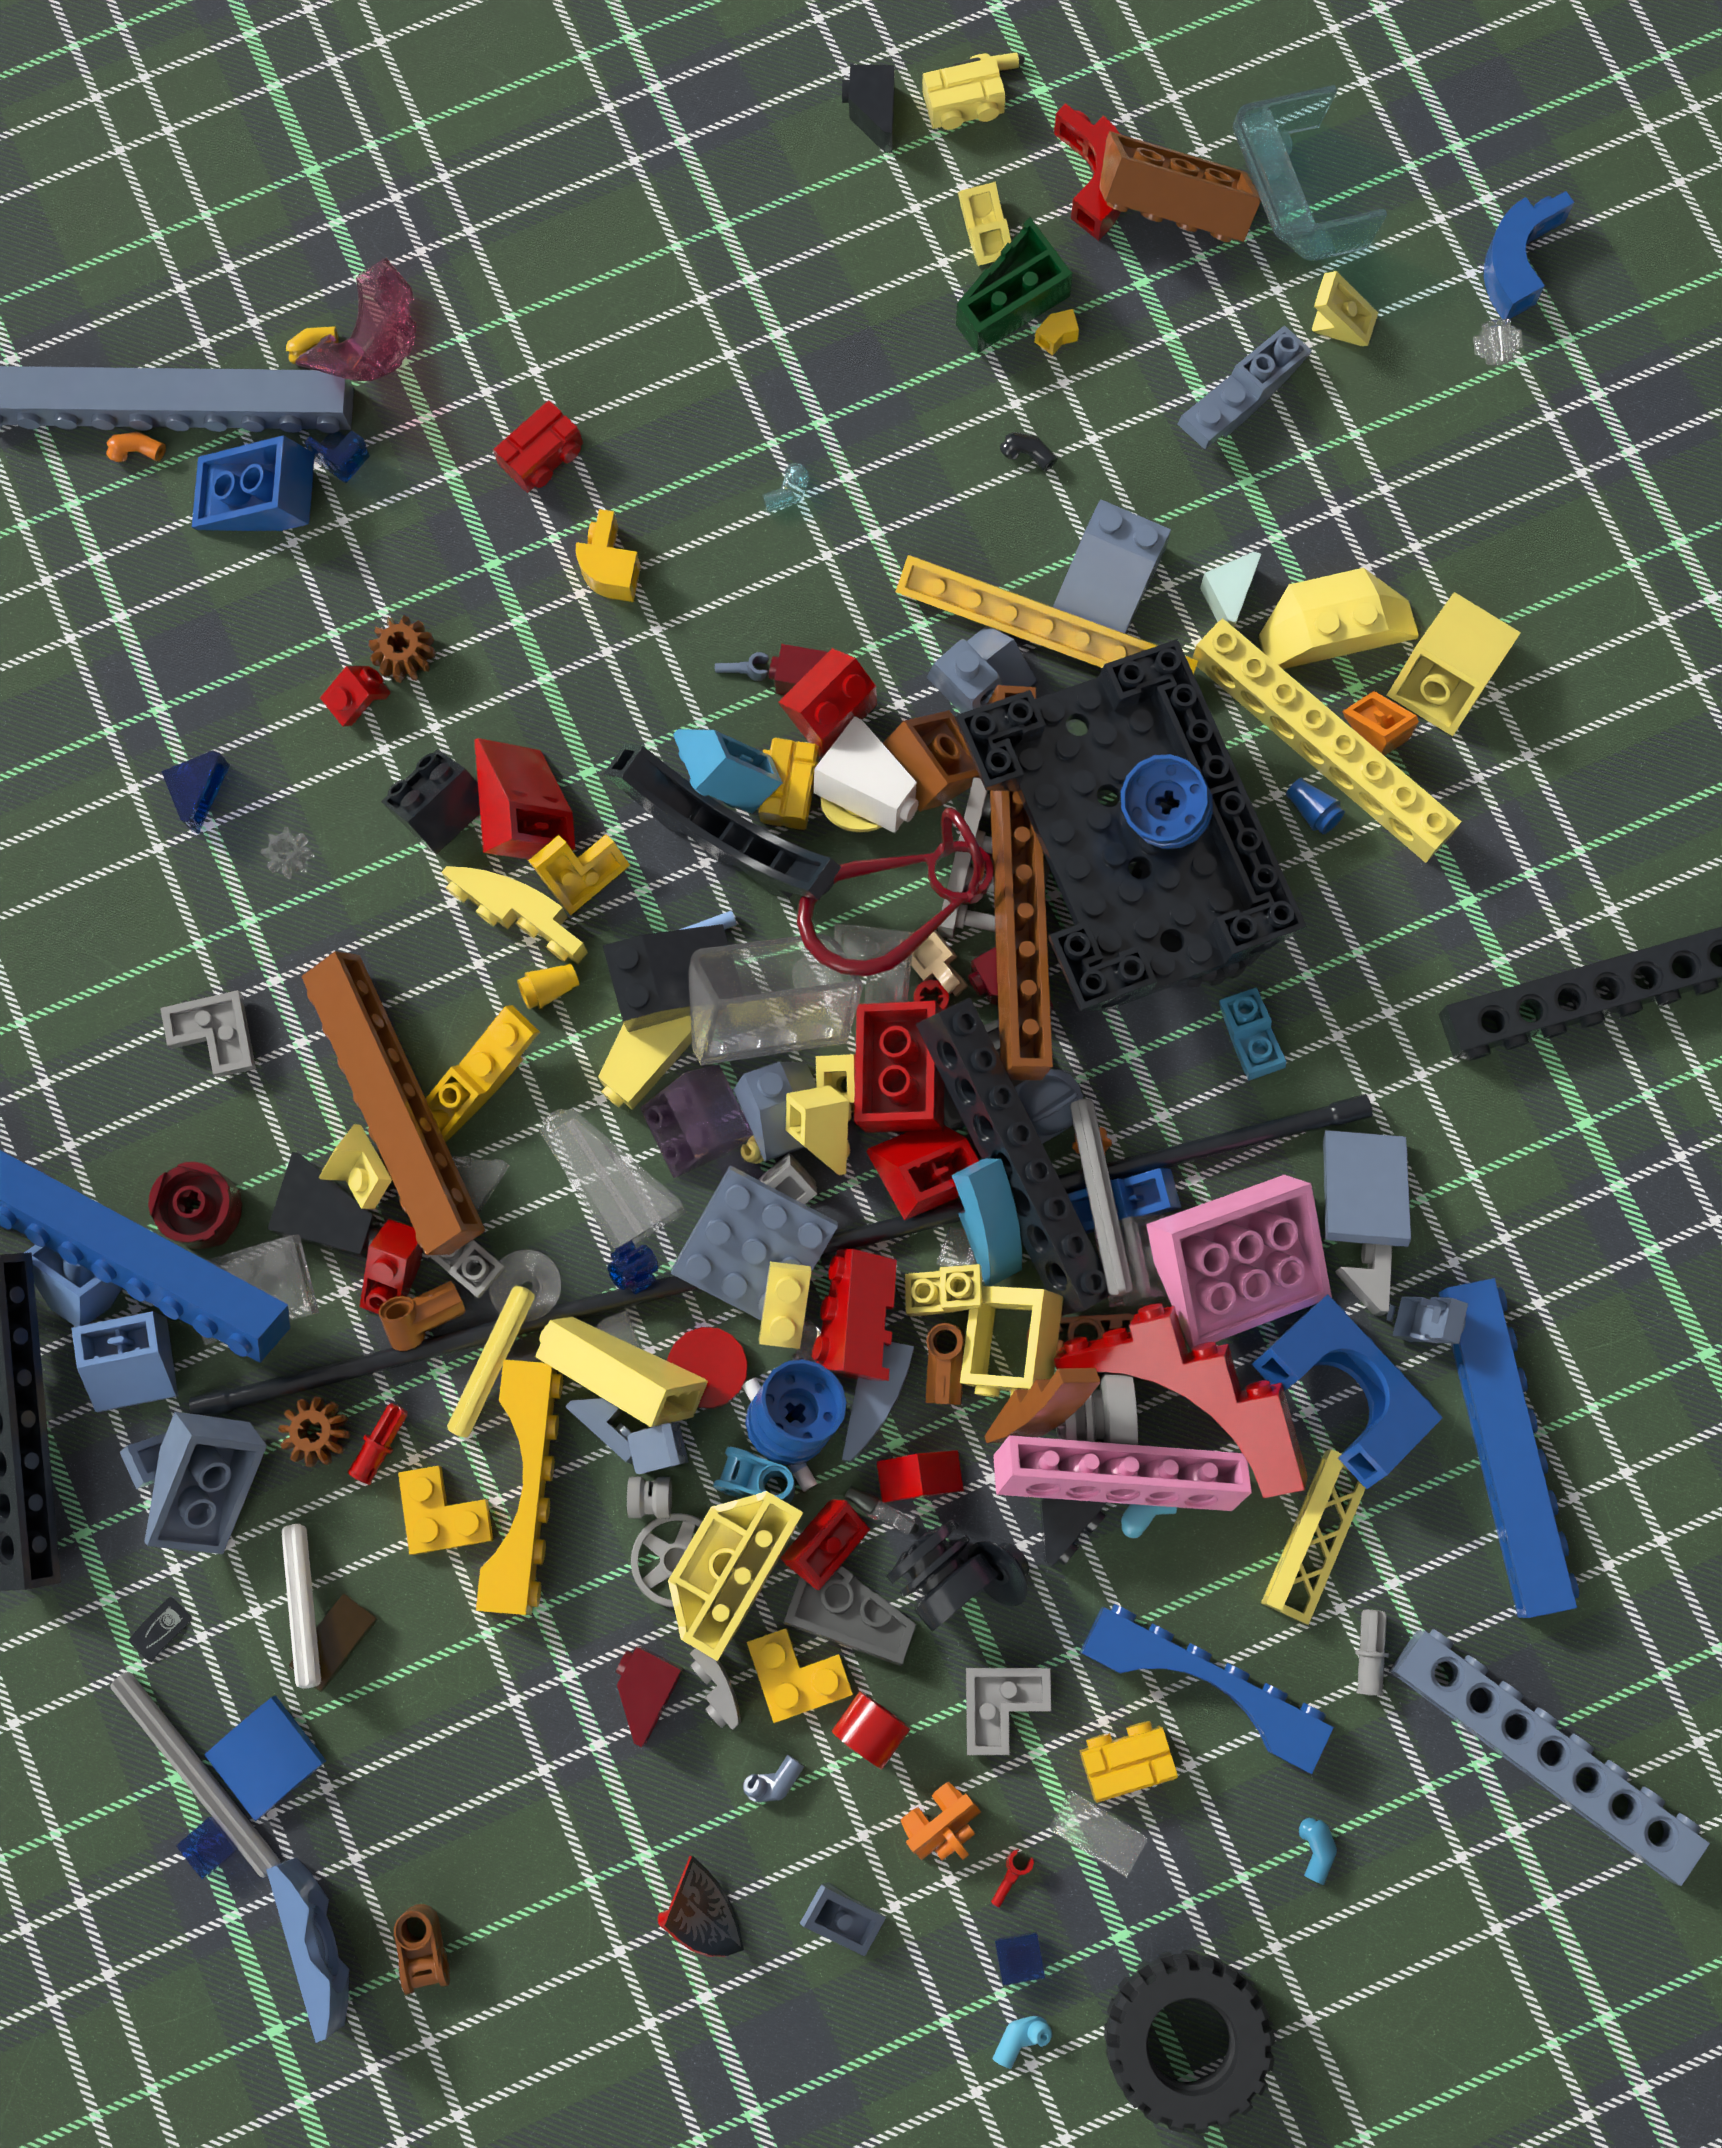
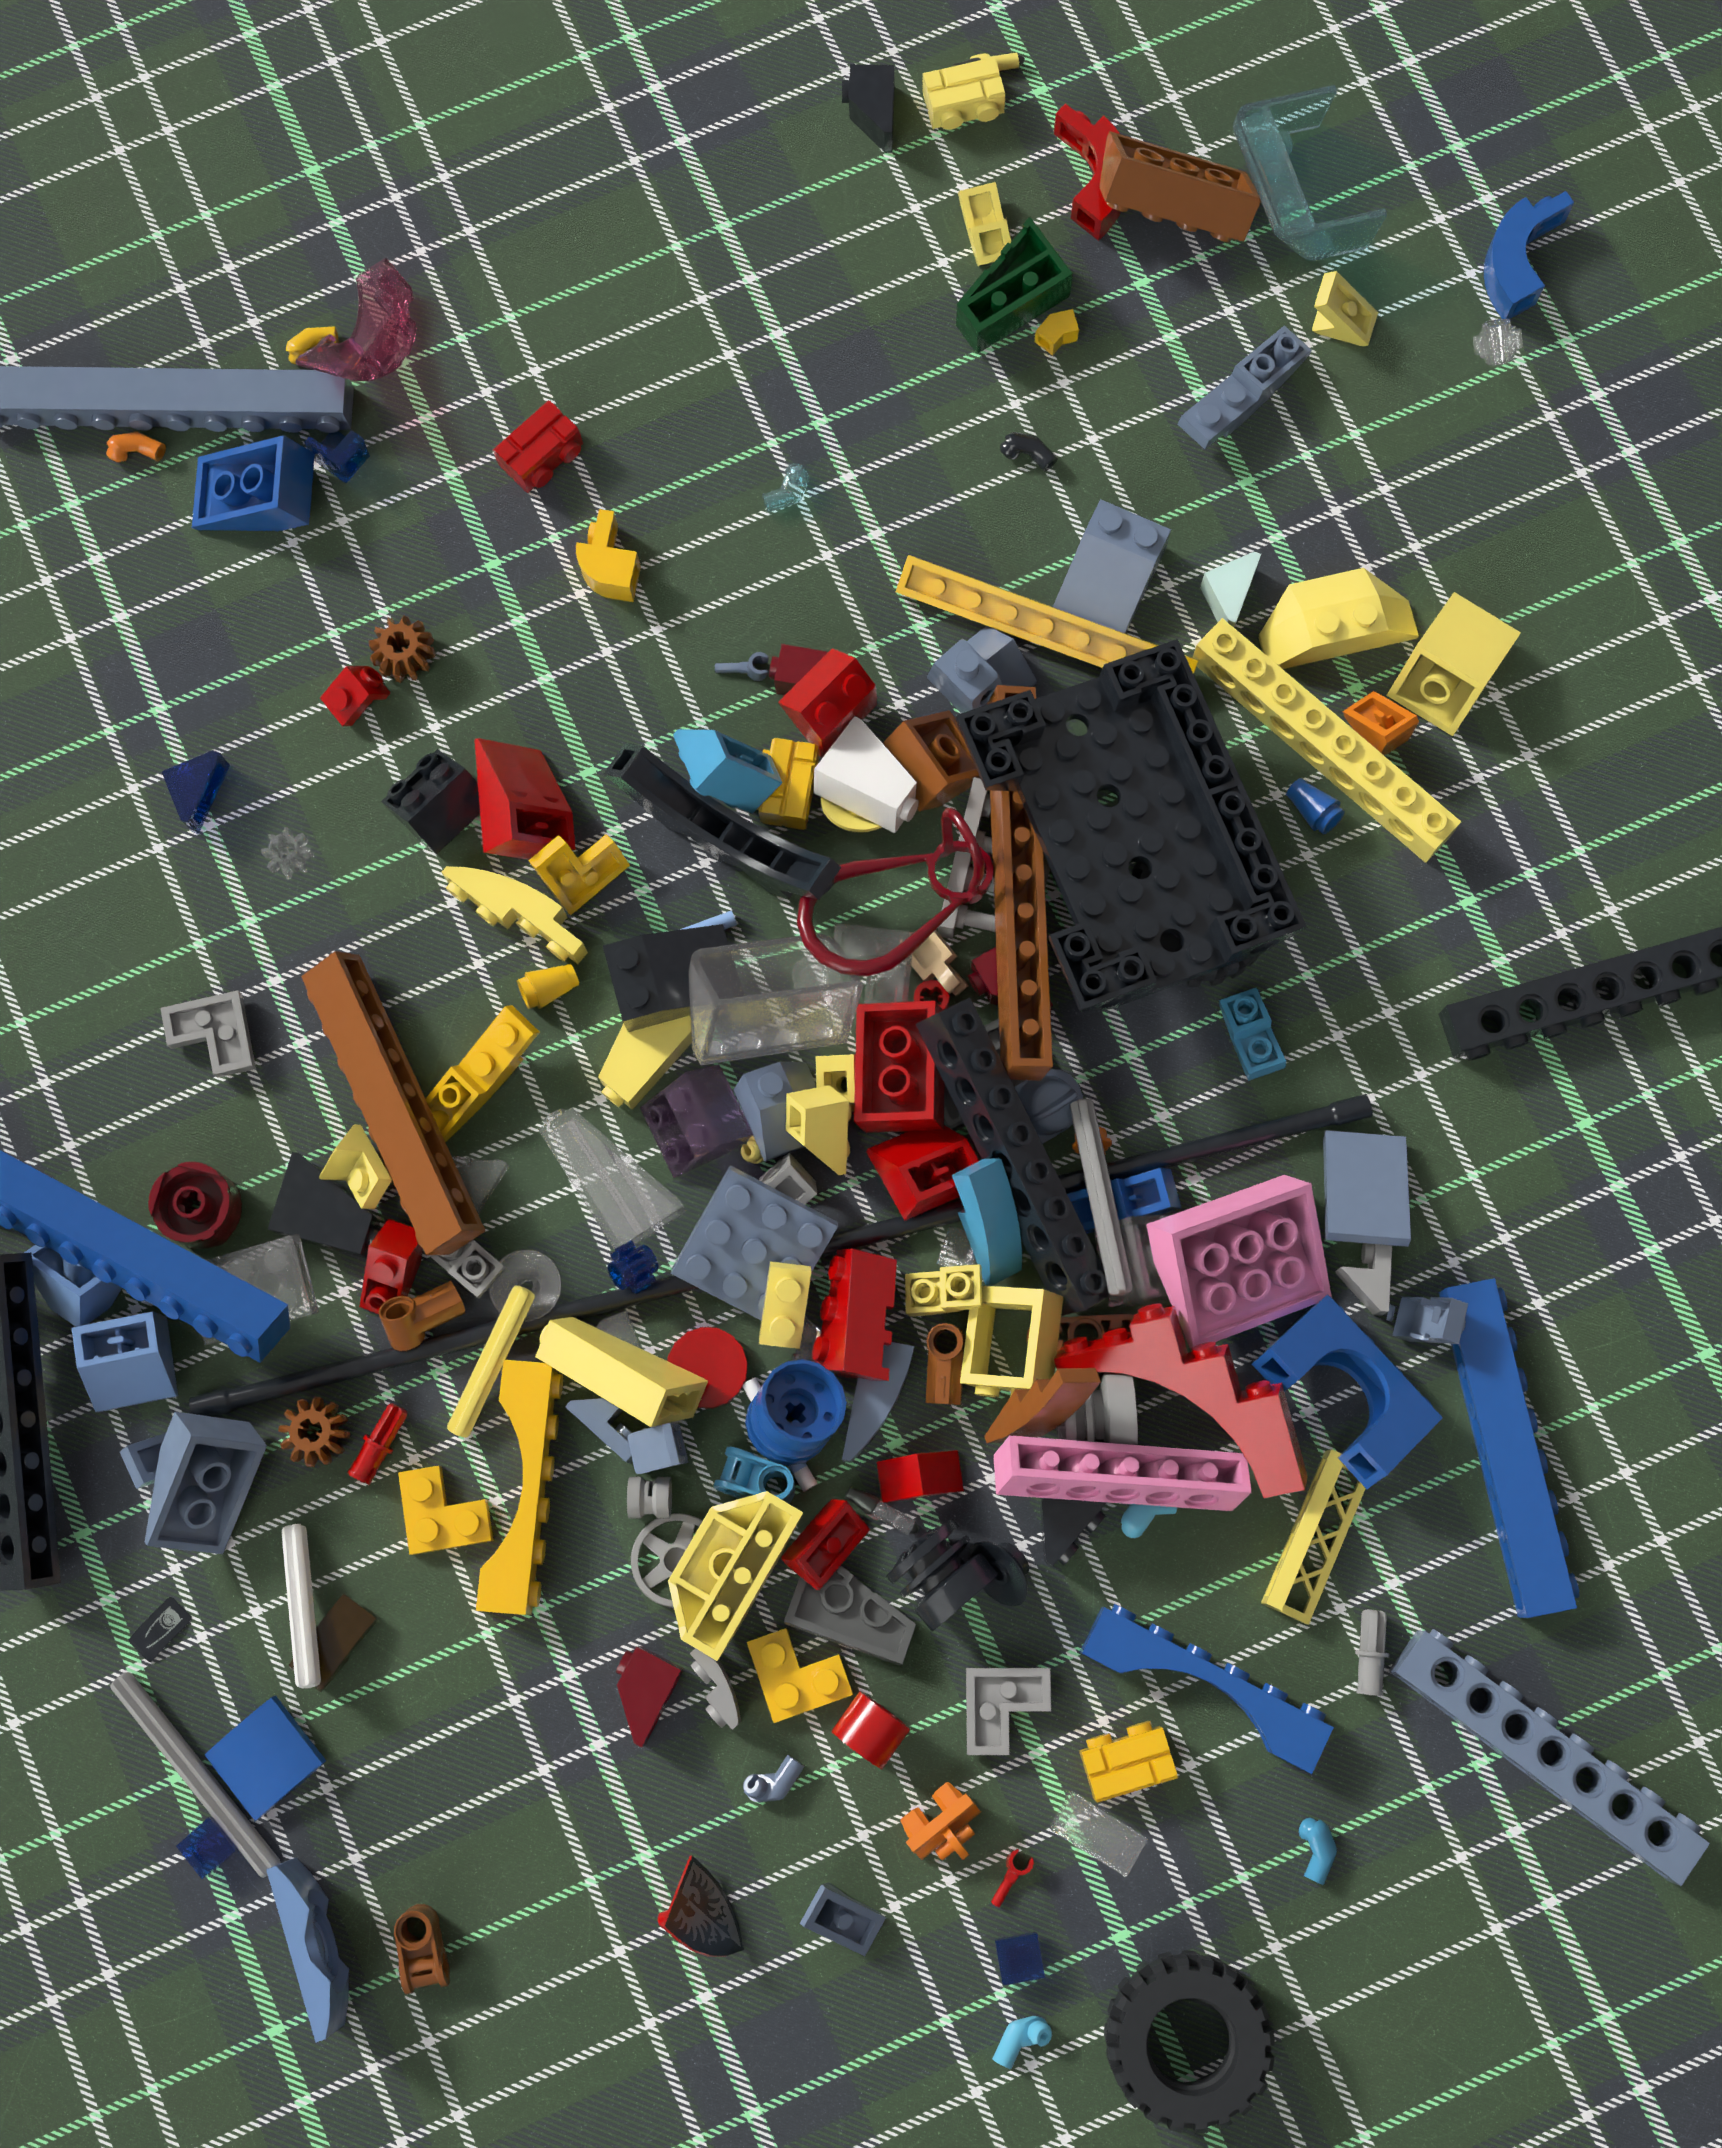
(1153, 783): blue wheel -> none

